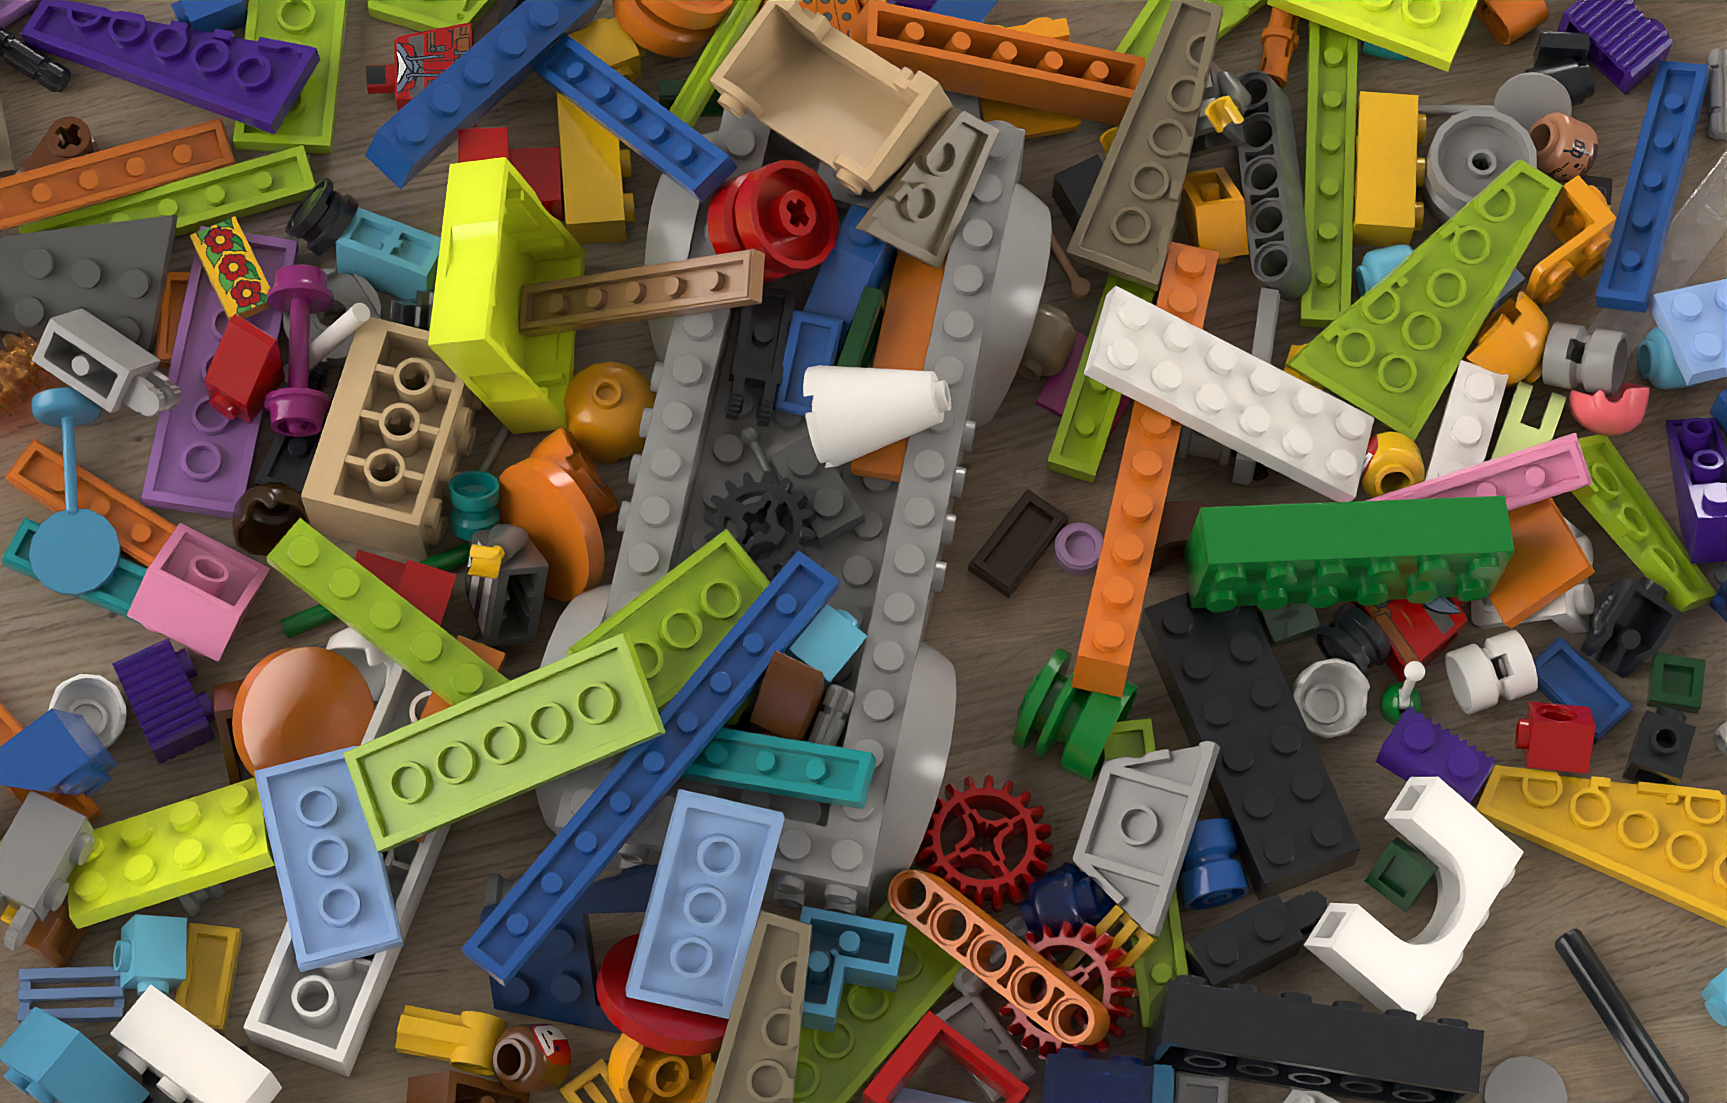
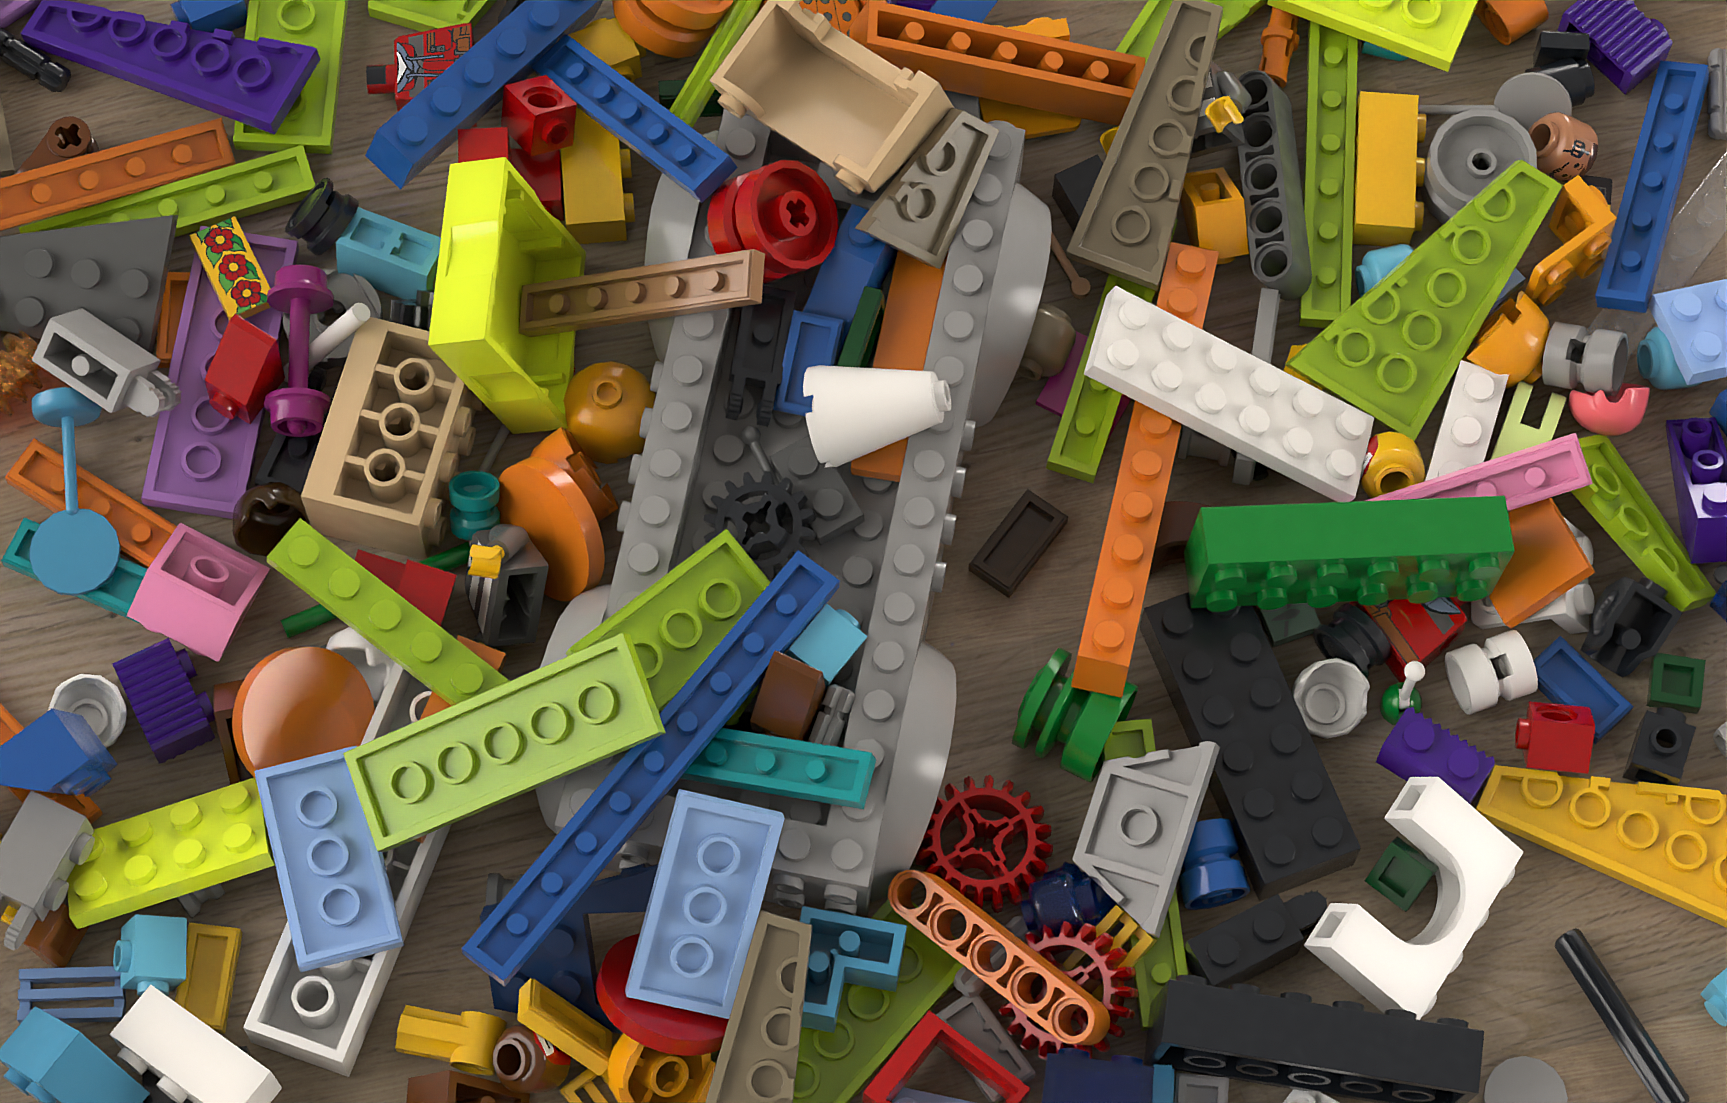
(538, 115): none -> red brick
(564, 1026): none -> yellow tile
(1078, 548): lavender tile -> none

